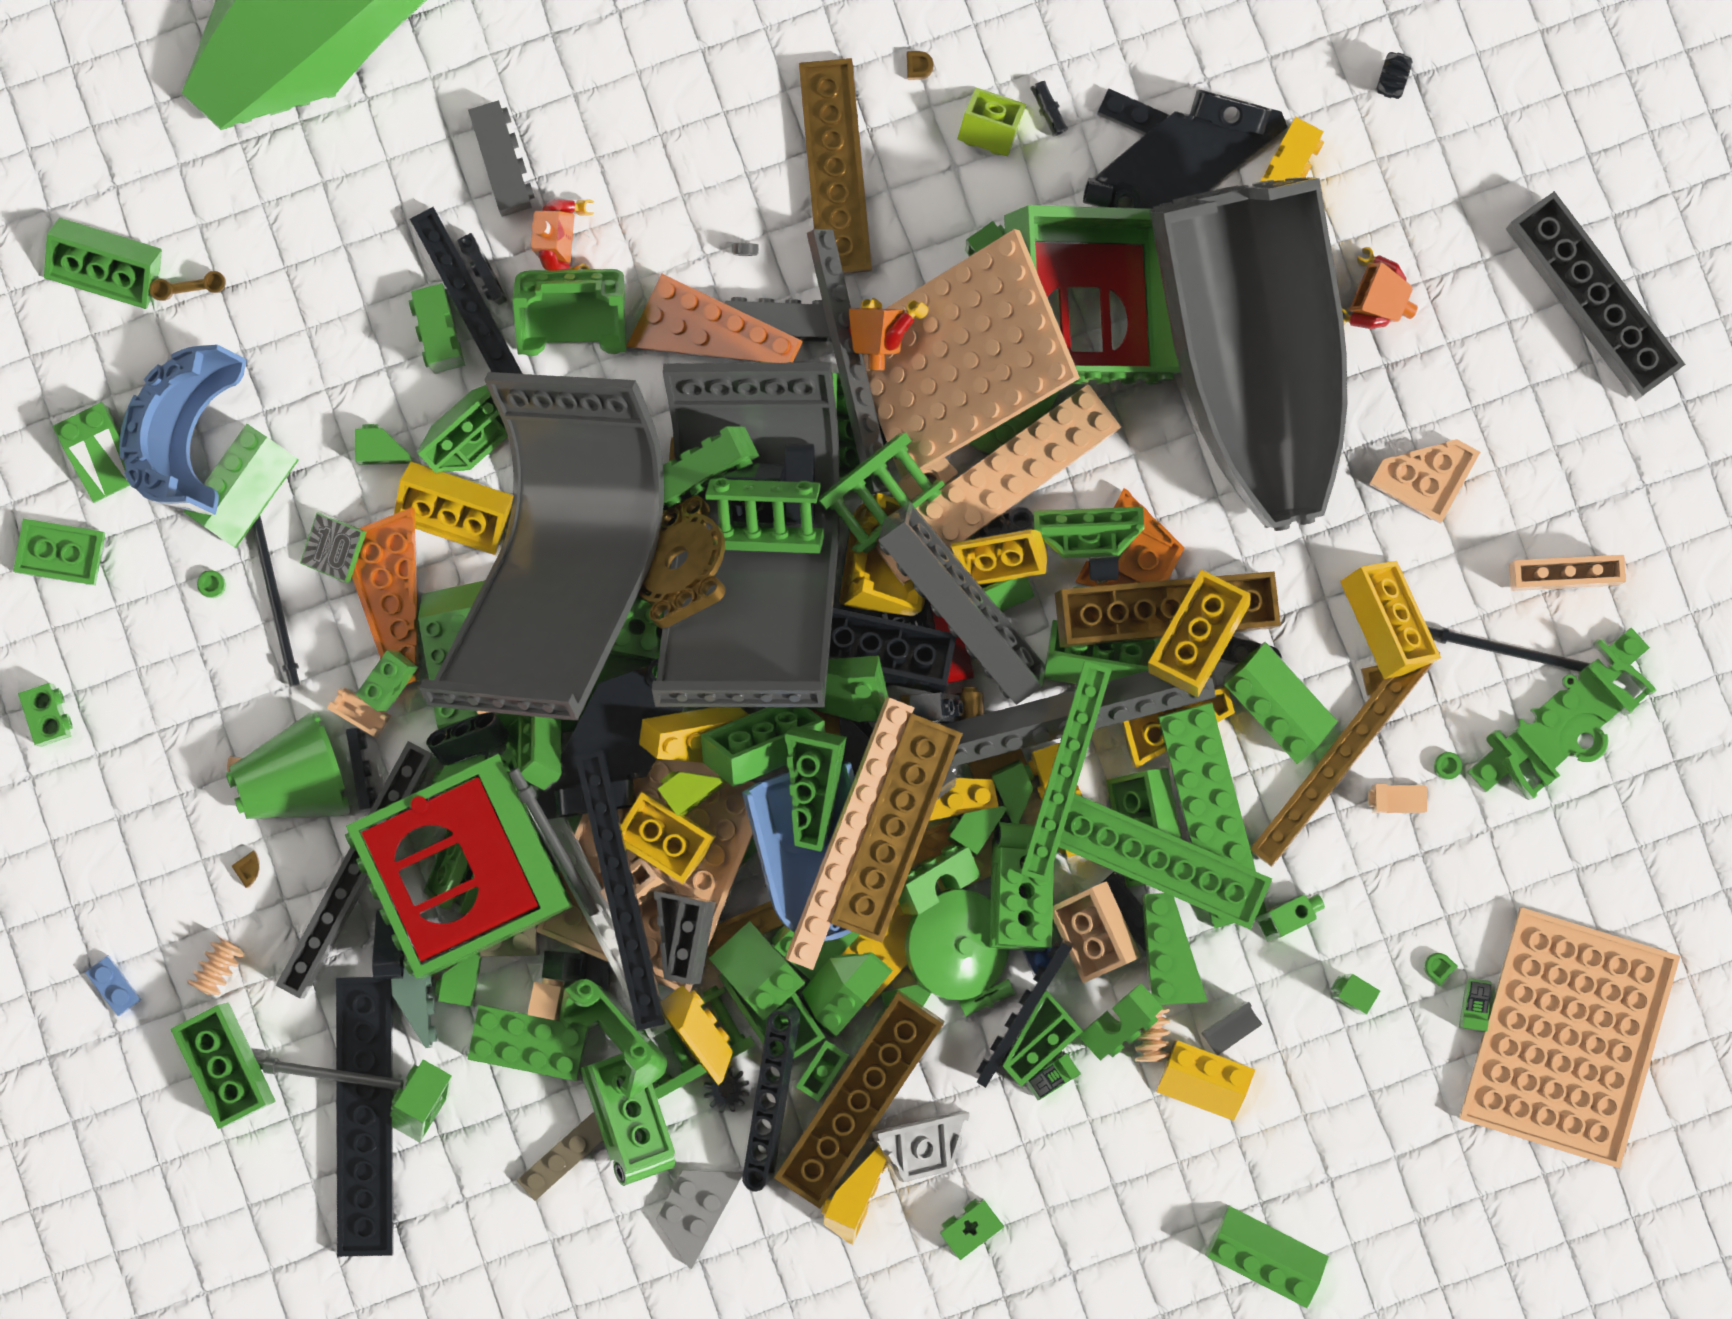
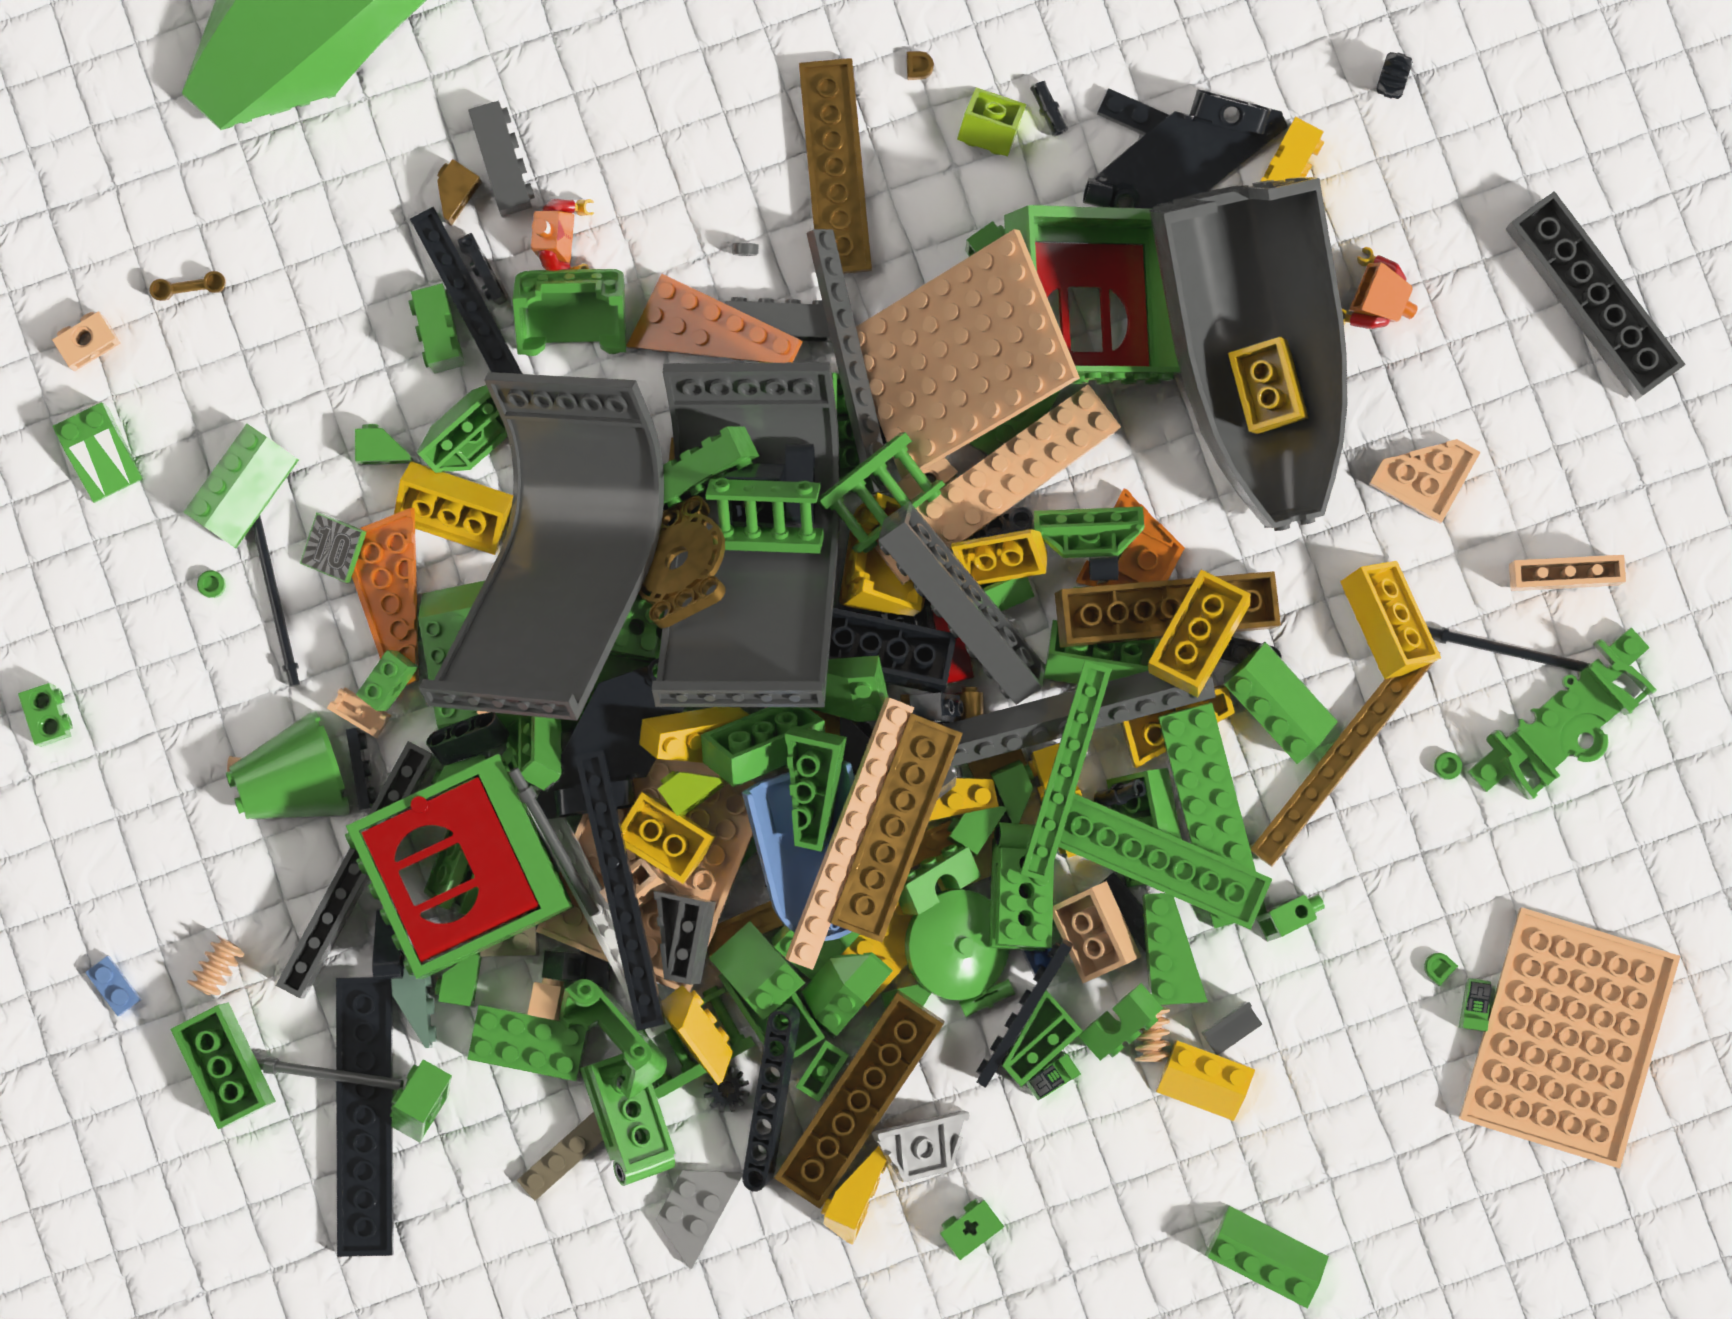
(59, 552): bright green plate -> none
(101, 262): bright green slope -> none
(101, 340): none -> light nougat brick
(162, 421): medium blue windscreen -> none
(247, 869): pearl gold tile -> none
(456, 189): none -> pearl gold slope
(881, 330): orange torso -> none
(1120, 793): none -> black pin
(1268, 385): none -> yellow brick
(1354, 993): bright green brick -> none
(1372, 679): pearl gold tile -> none
(1398, 798): light nougat bracket -> none

